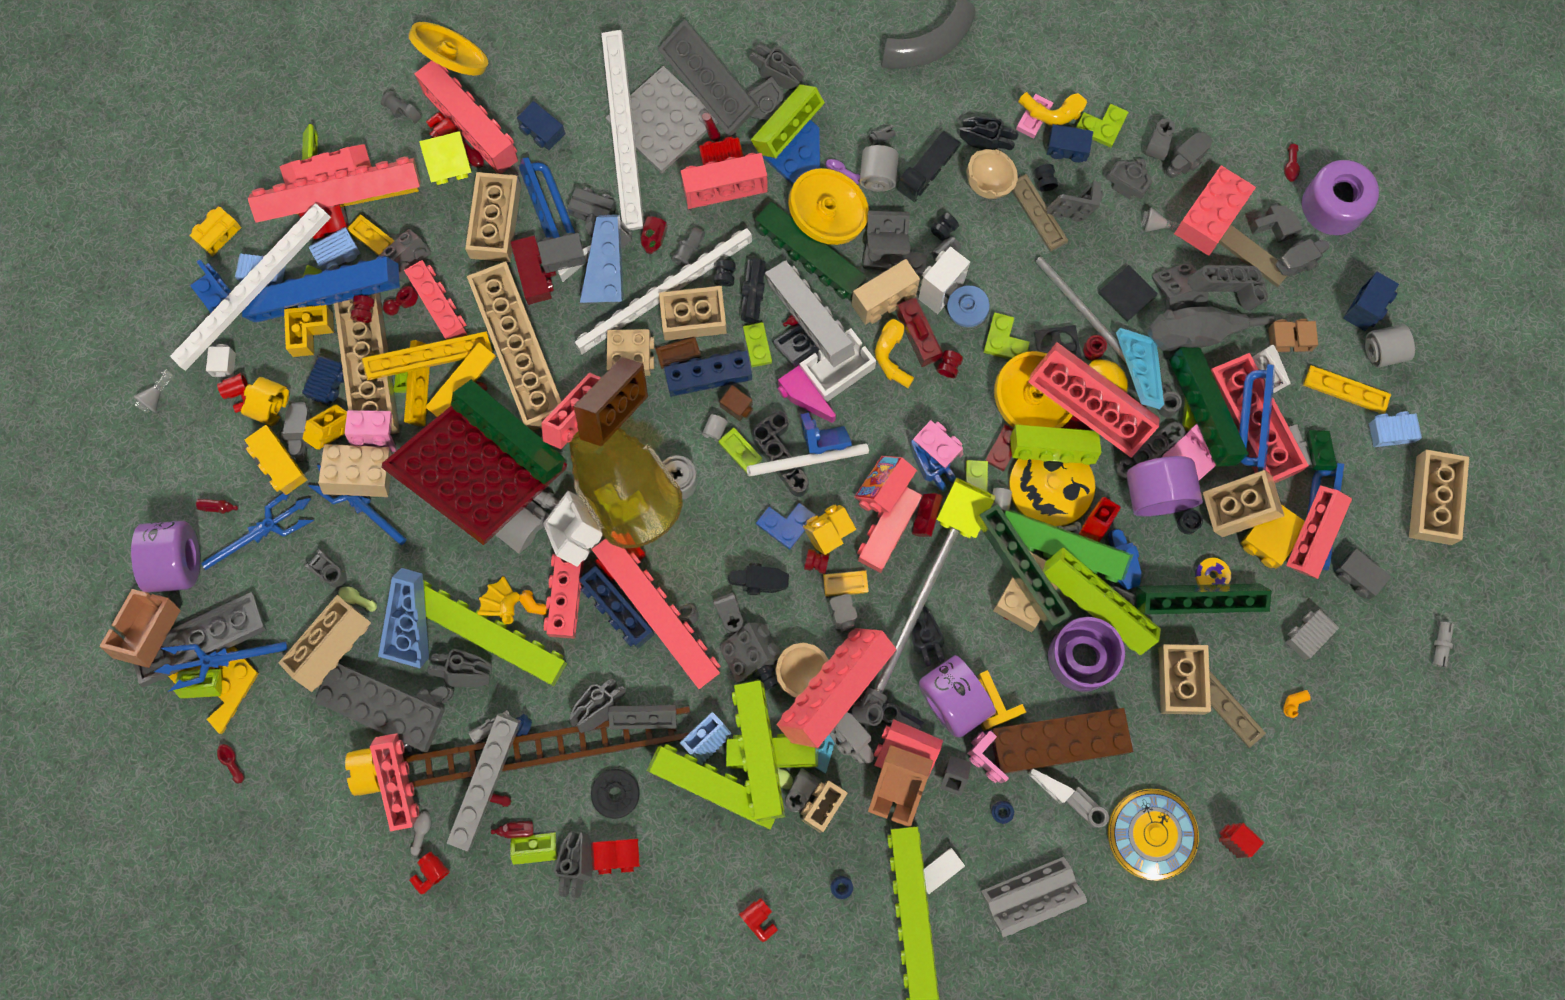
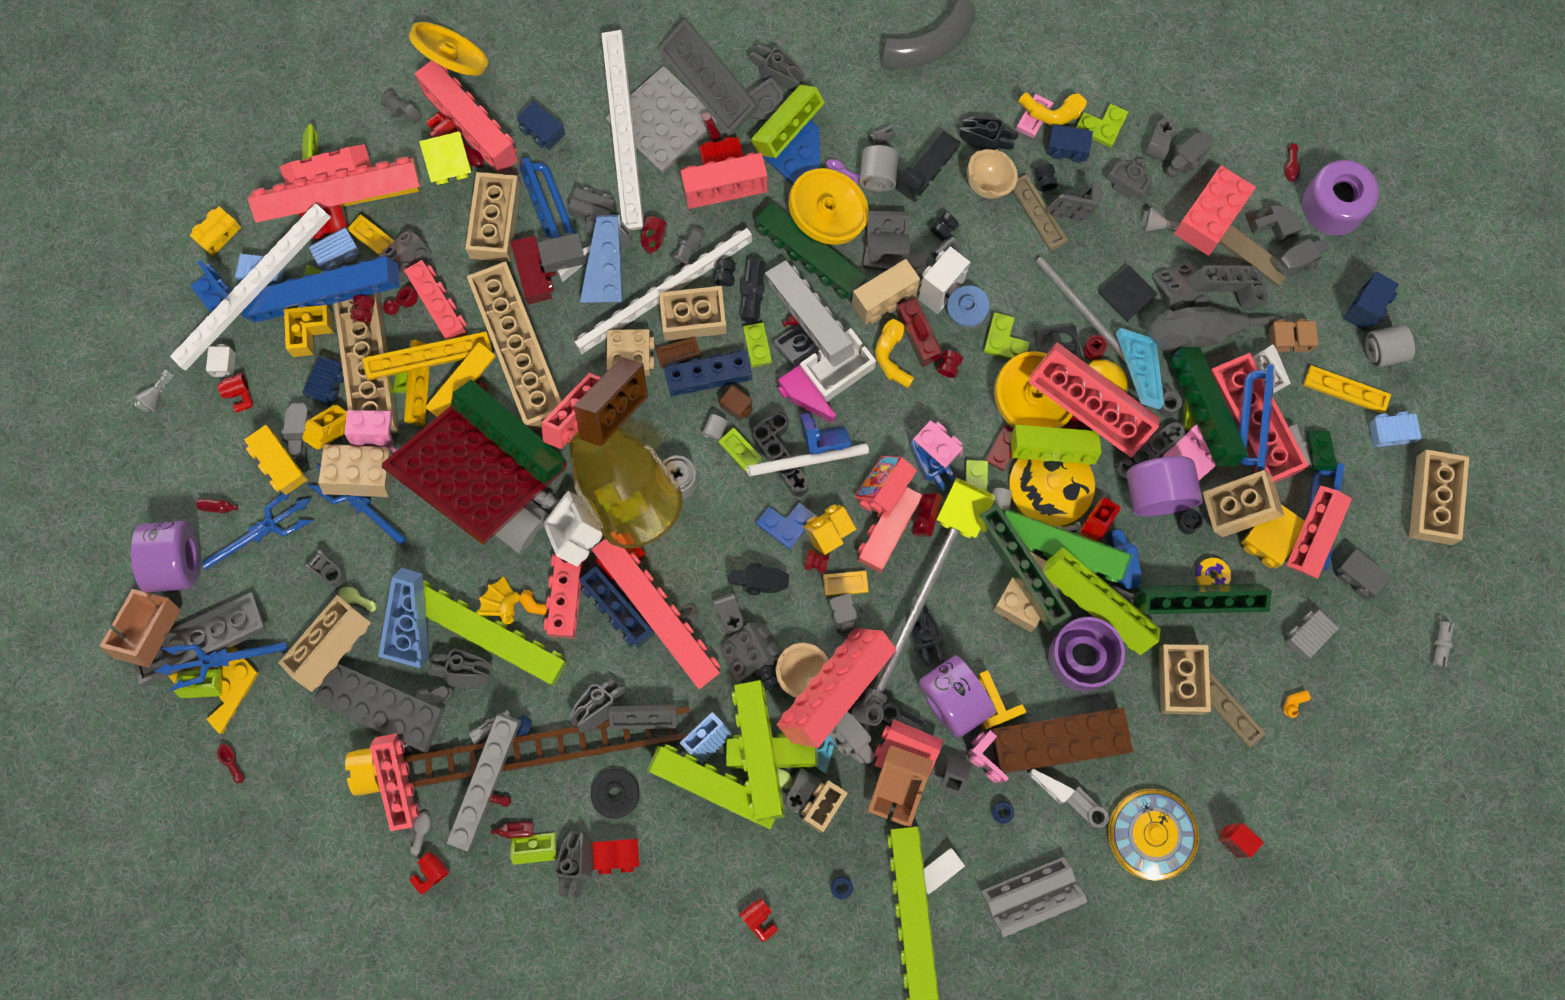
(265, 401): yellow brick -> none

